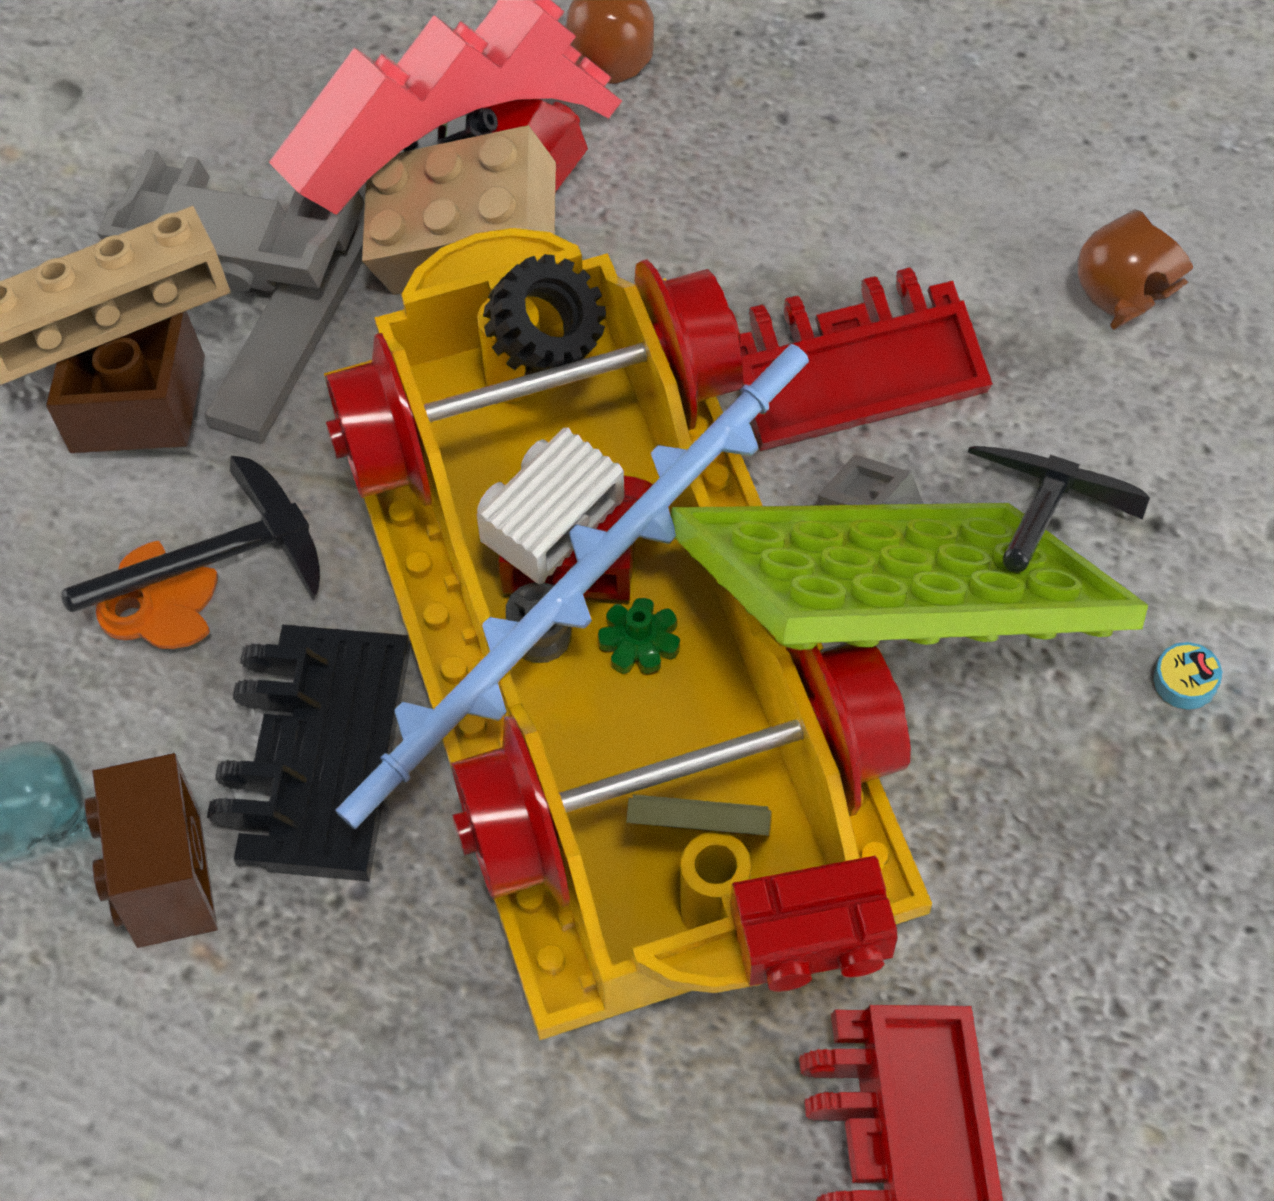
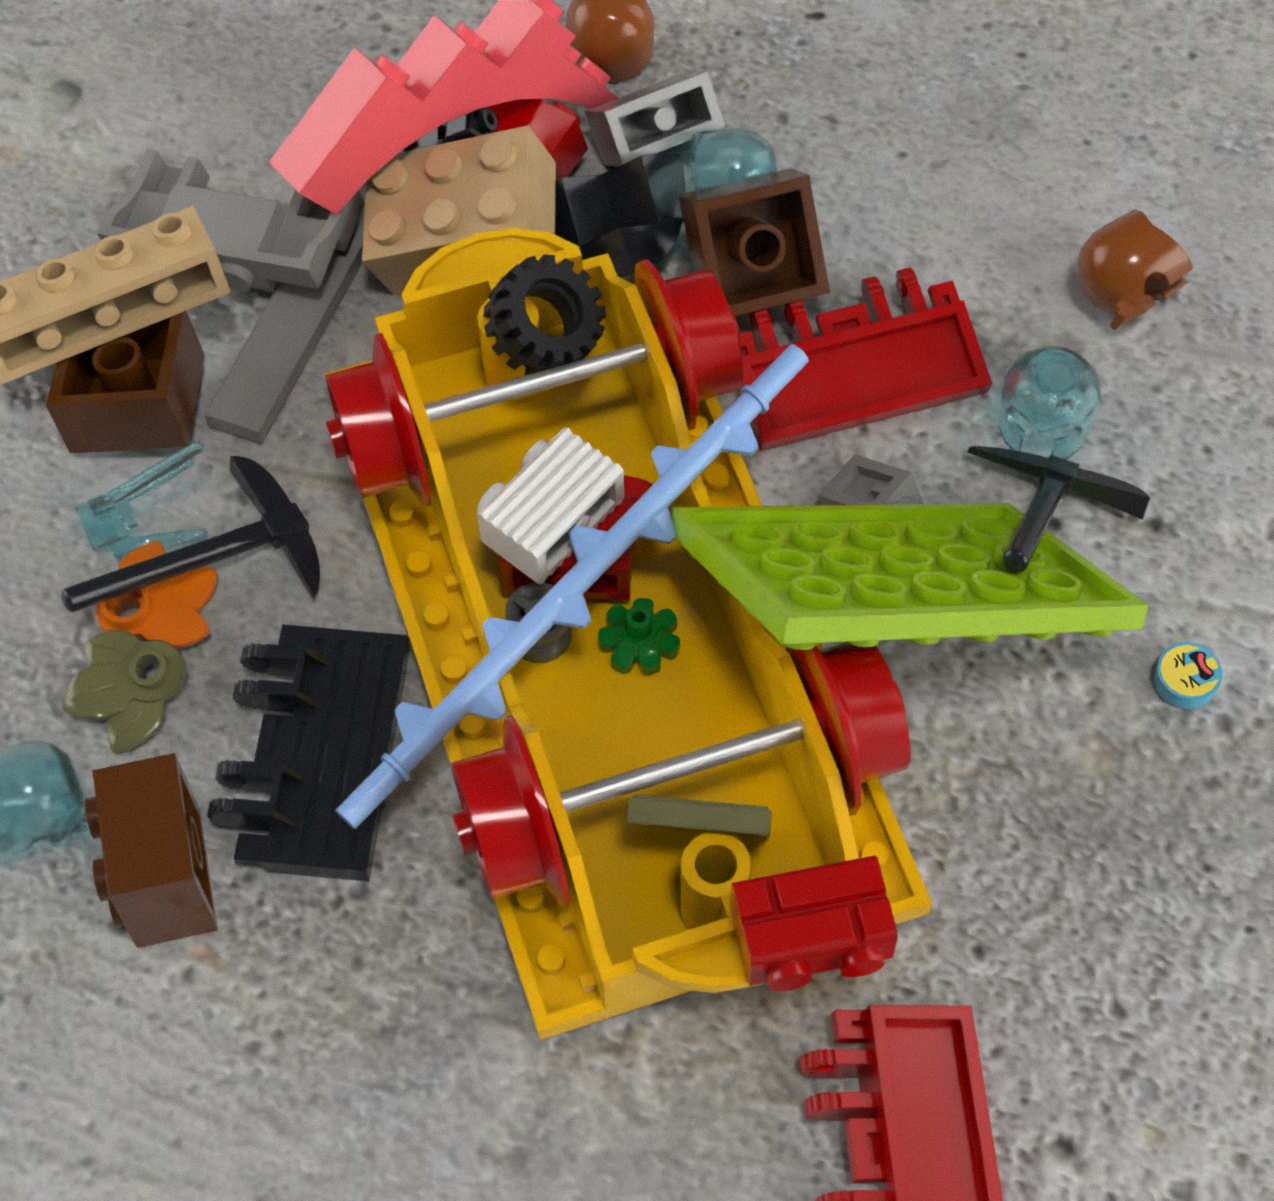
(111, 516): none -> clear light blue plant
(117, 687): none -> olive plate
(624, 211): none -> black brick
(655, 118): none -> light grey brick
(729, 156): none -> clear light blue helmet
(758, 239): none -> reddish brown brick
(1051, 391): none -> clear light blue helmet

